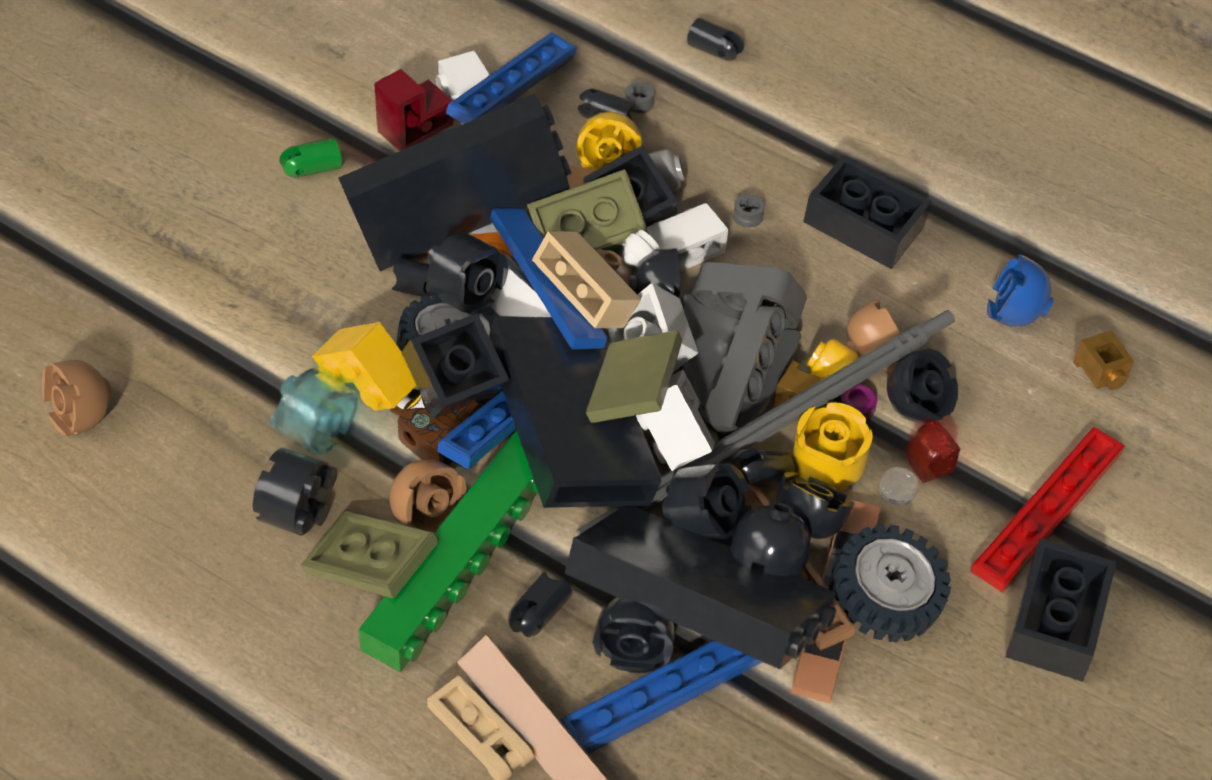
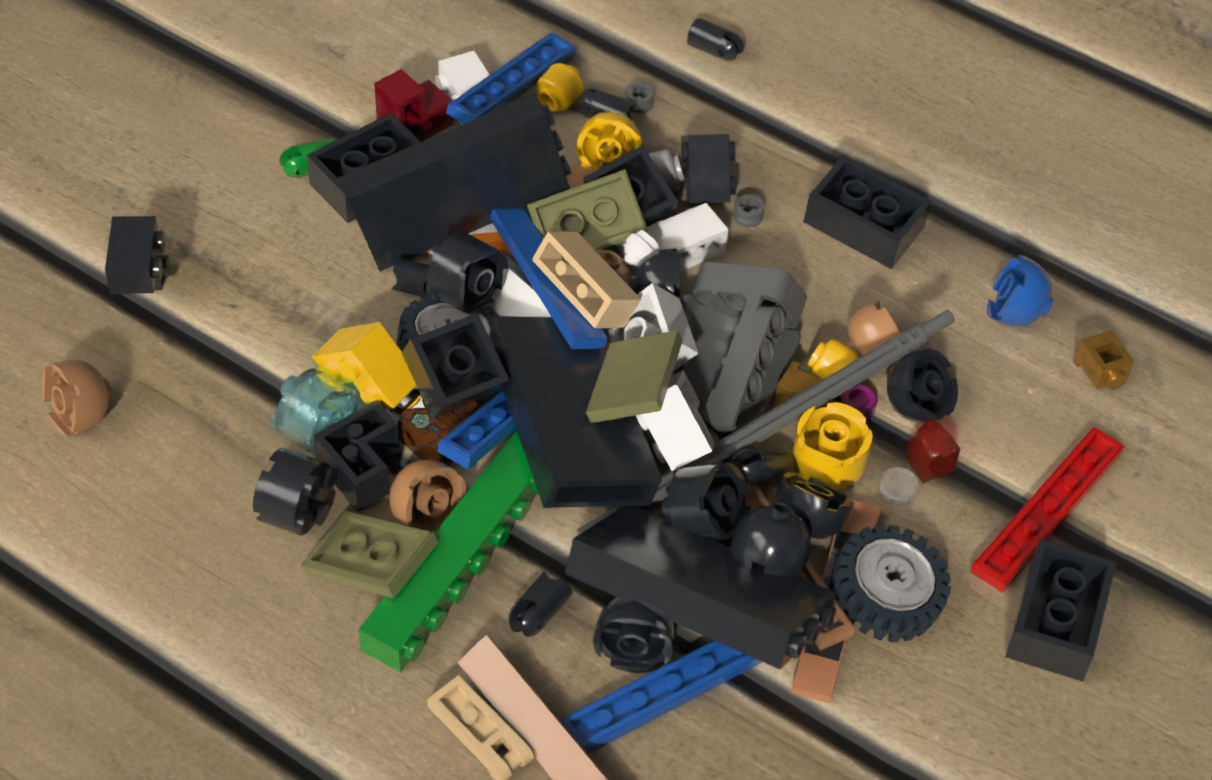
(136, 255): none -> black brick
(354, 152): none -> black brick
(357, 451): none -> black brick
(559, 87): none -> yellow head
(708, 168): none -> black brick

